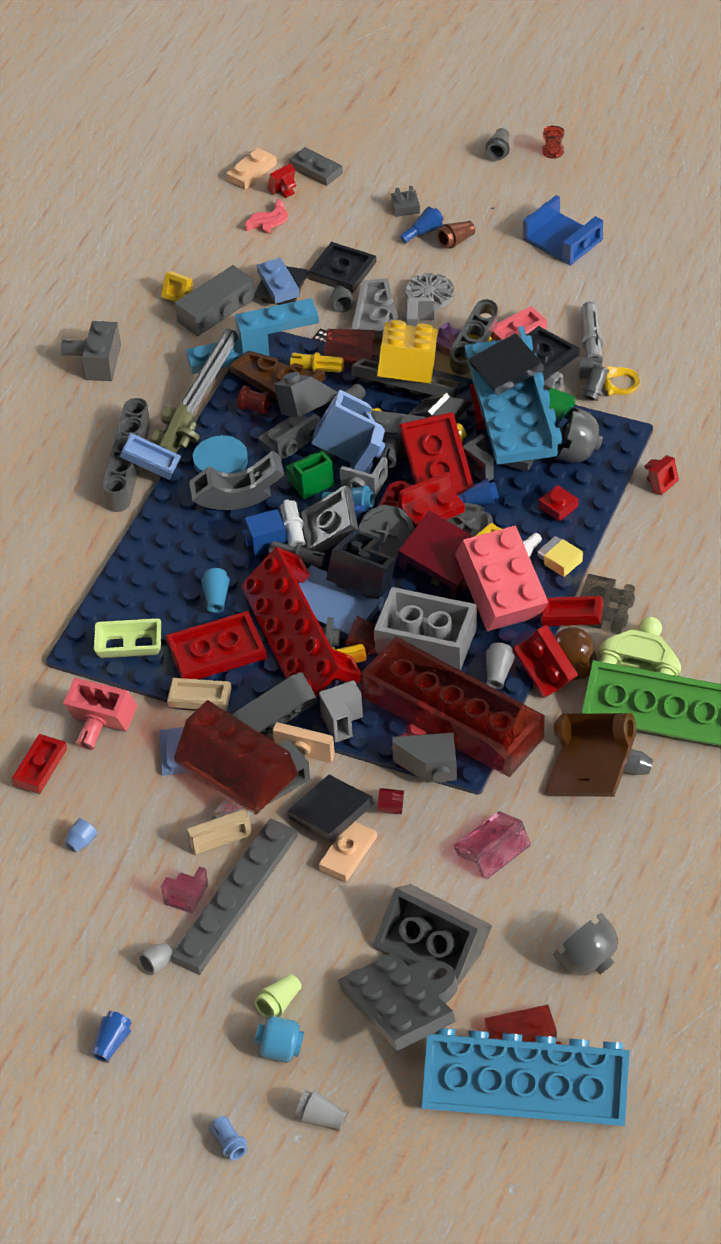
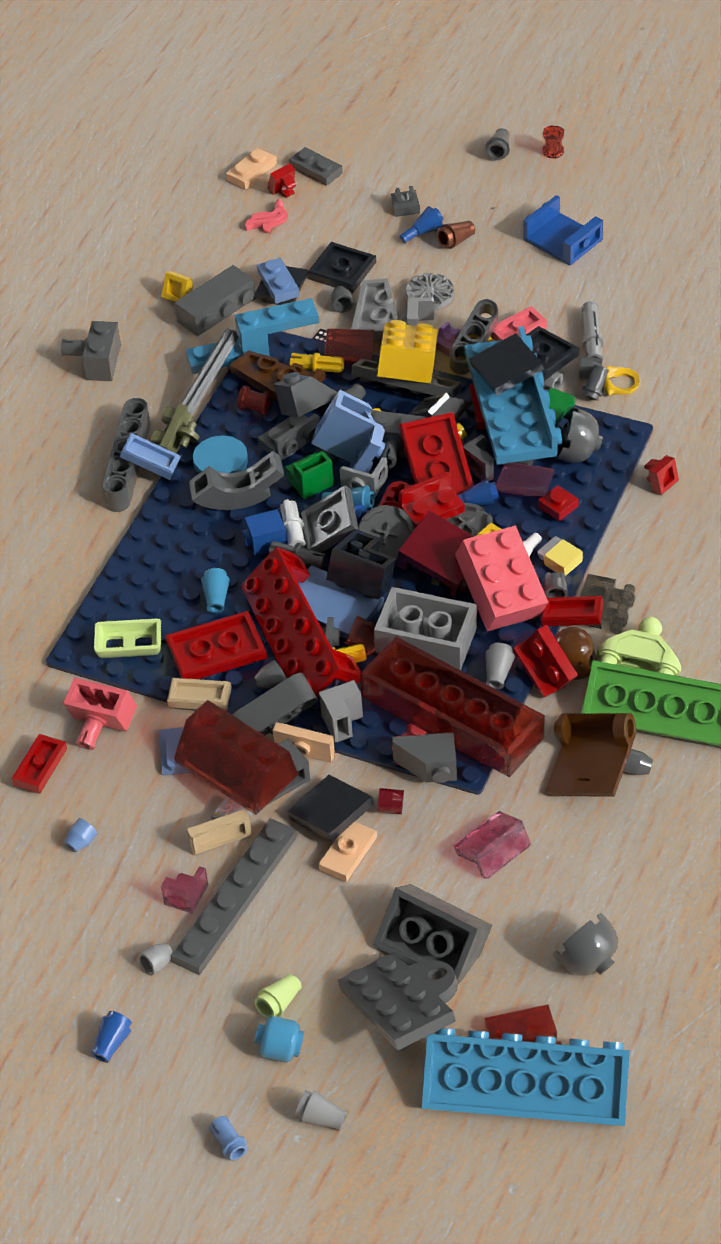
(269, 676): none -> dark grey hose
(524, 479): none -> clear pink piece
(555, 585): none -> dark grey hose

